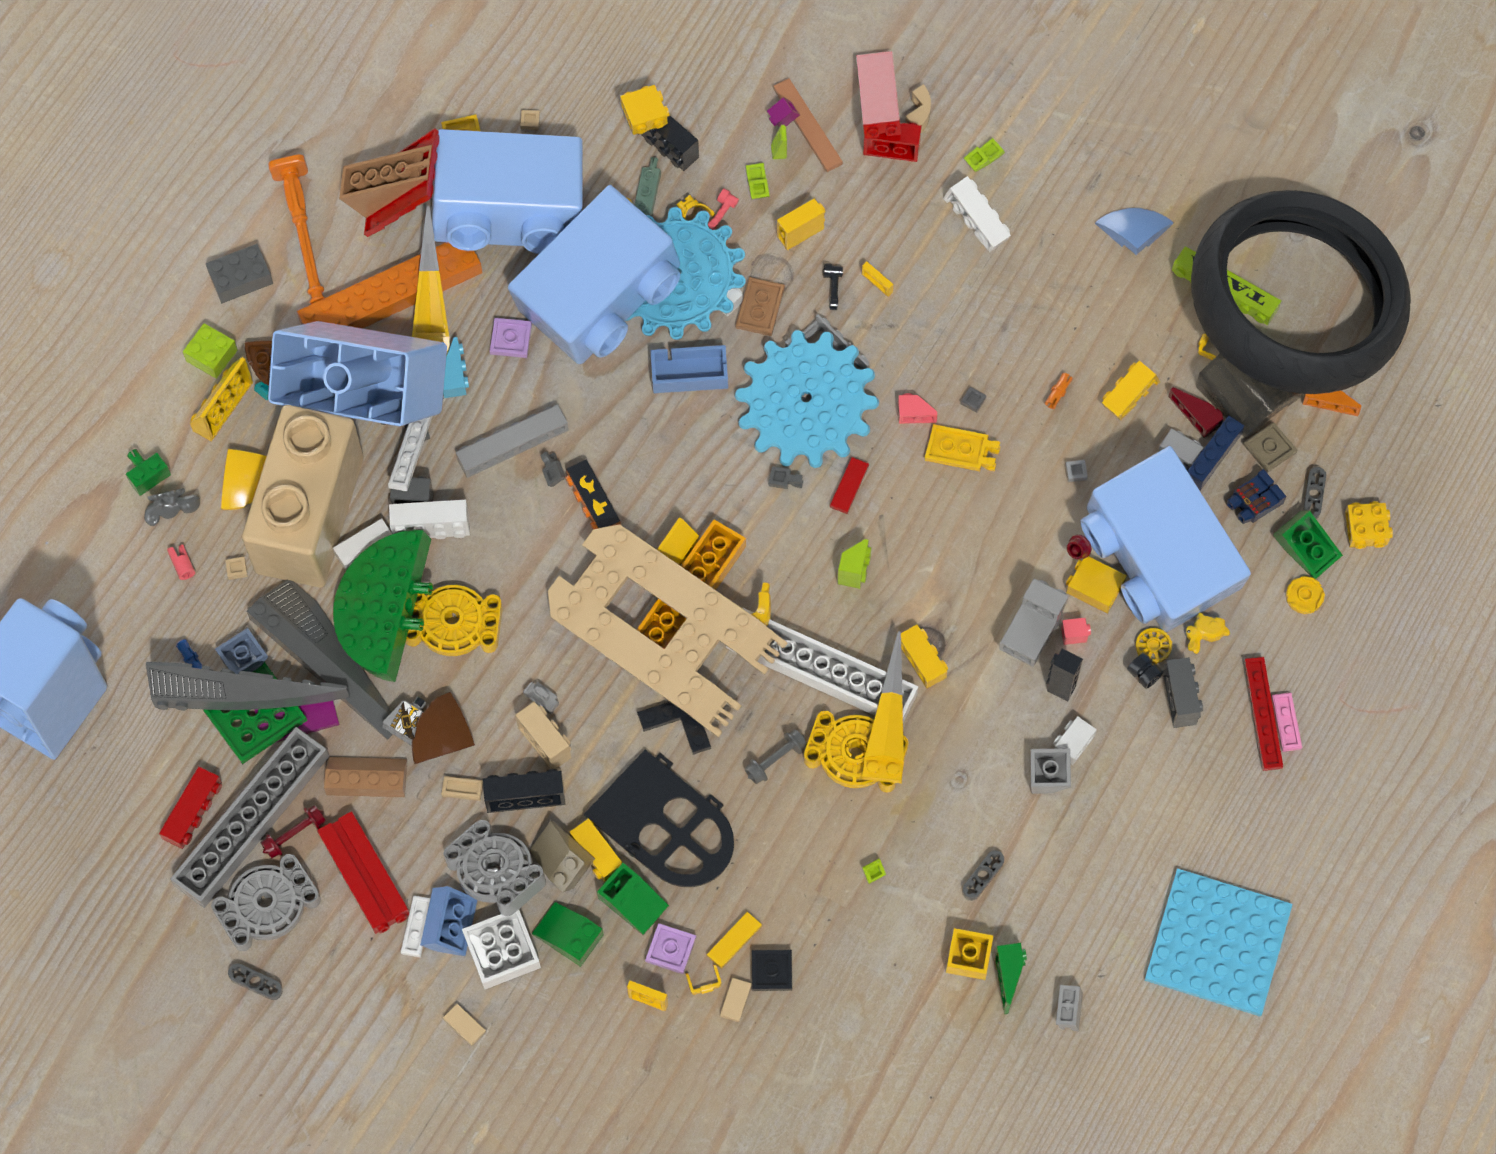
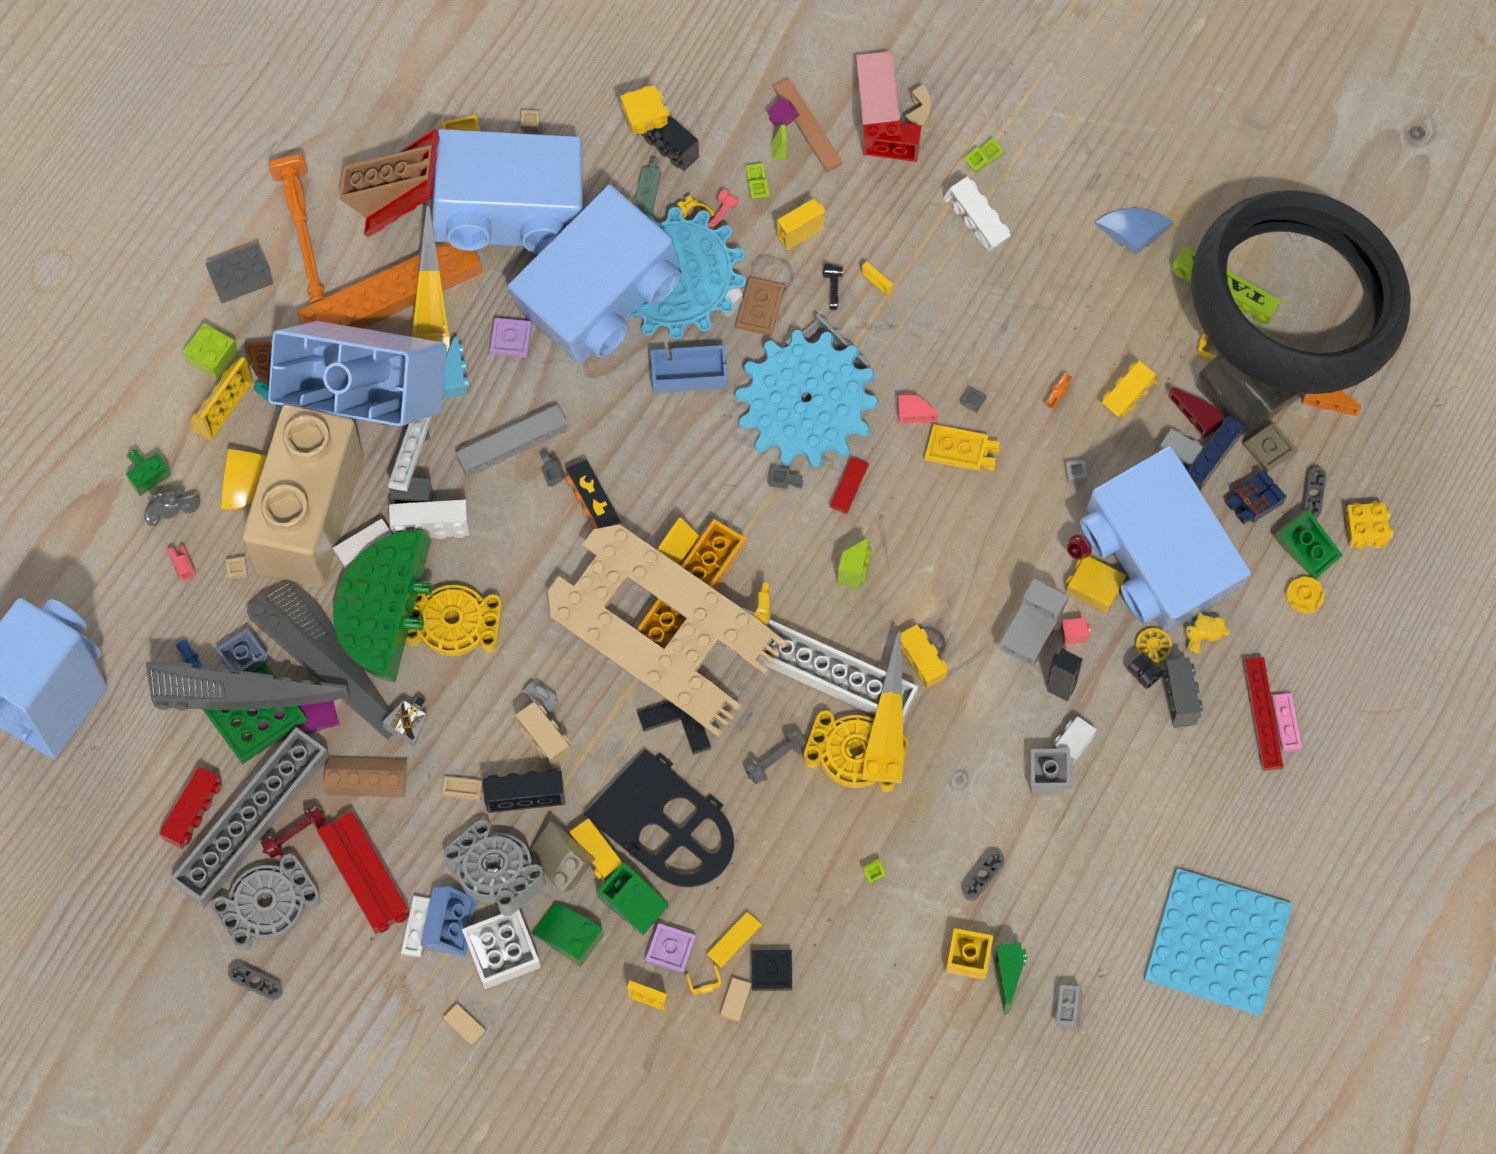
(440, 730): reddish brown brick -> none

